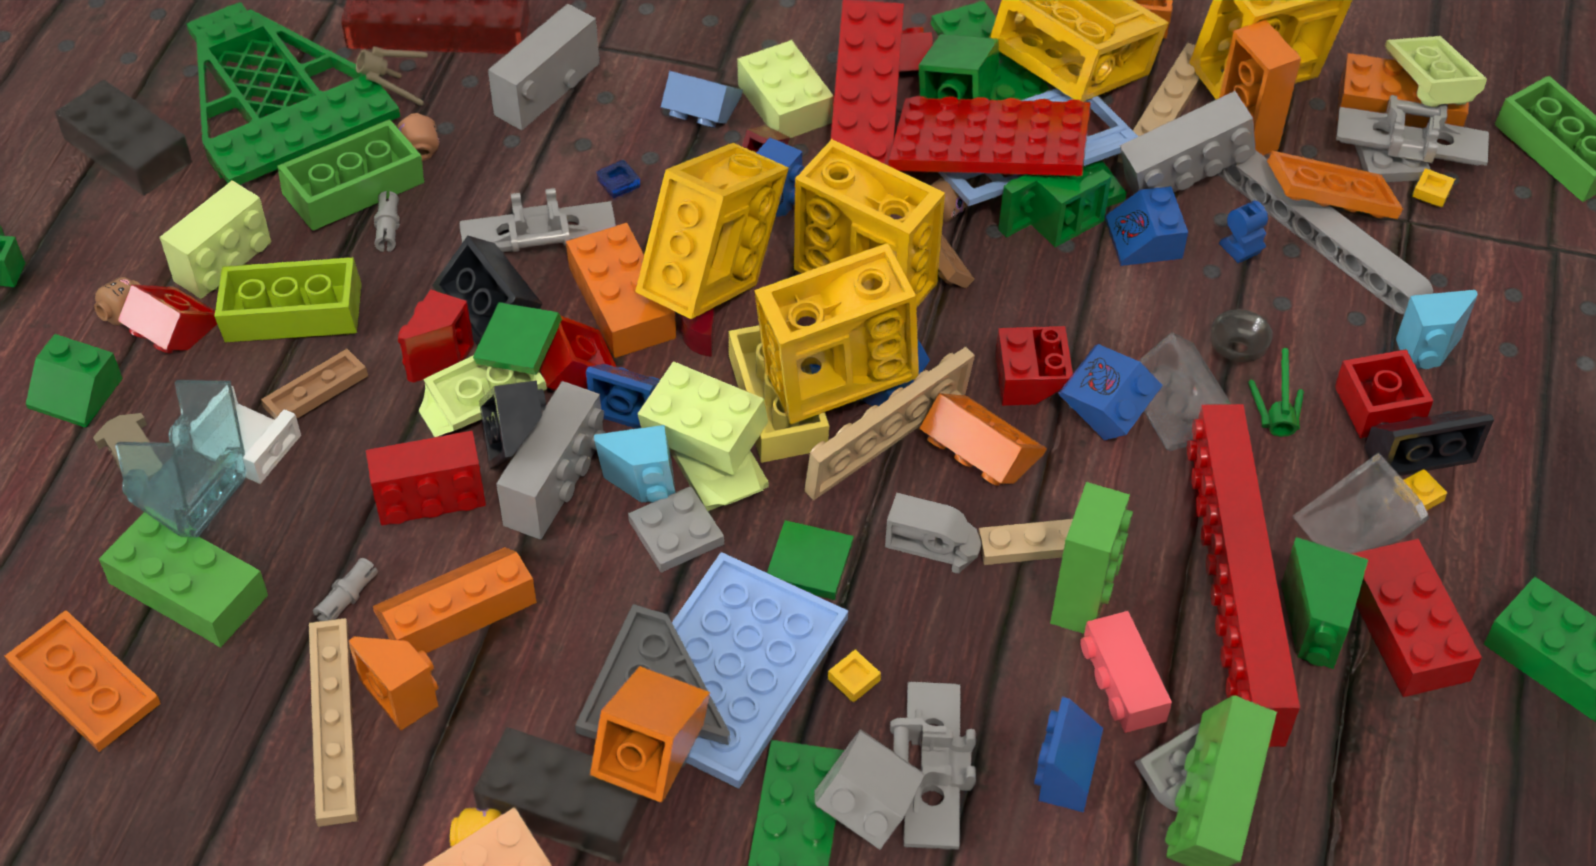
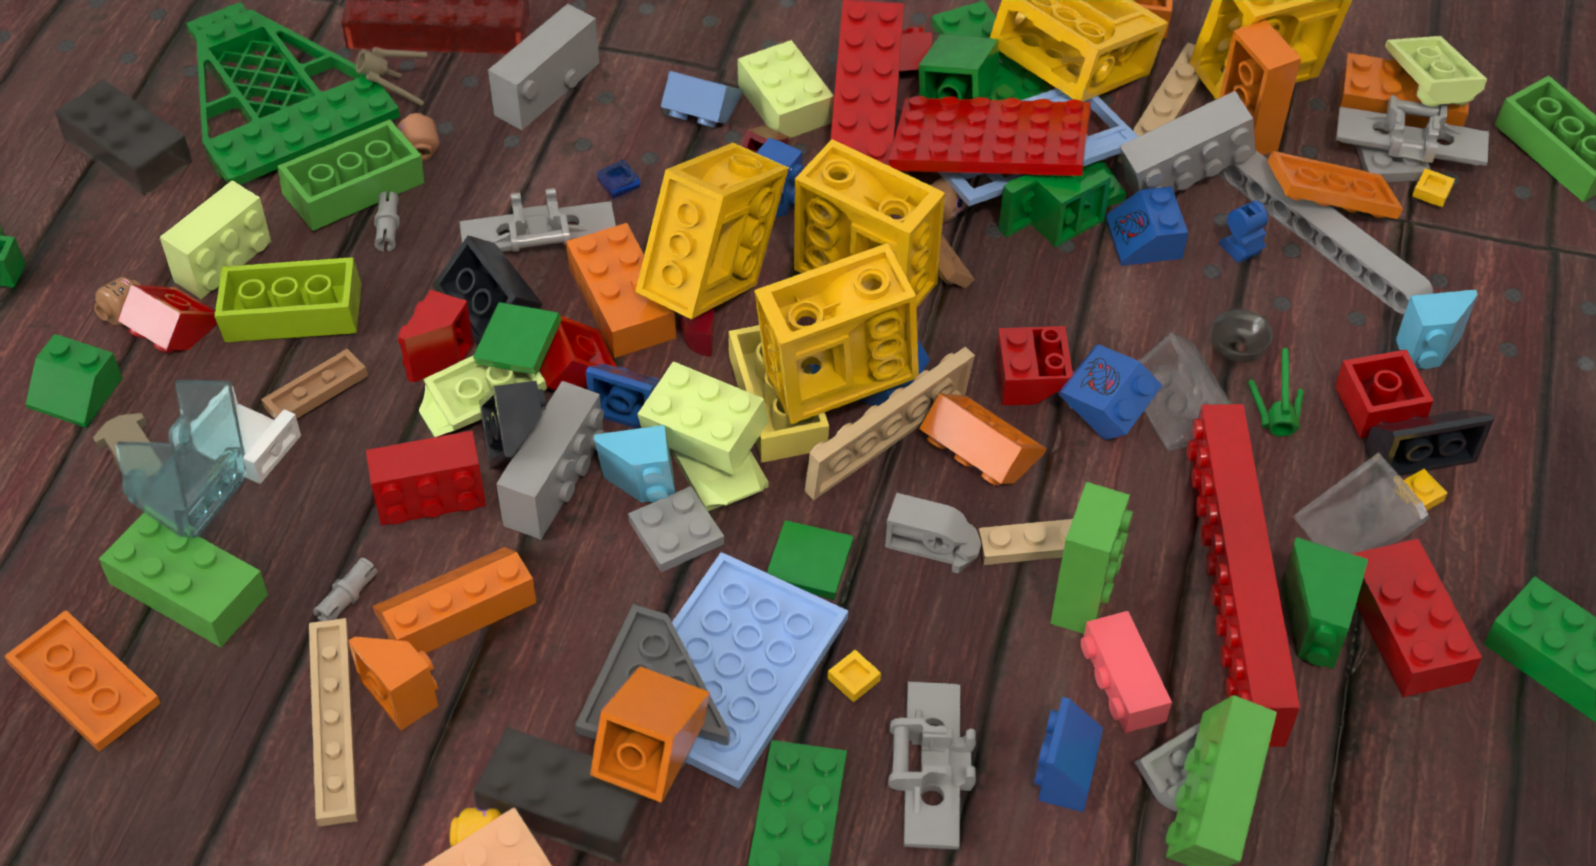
(869, 789): light grey slope -> none

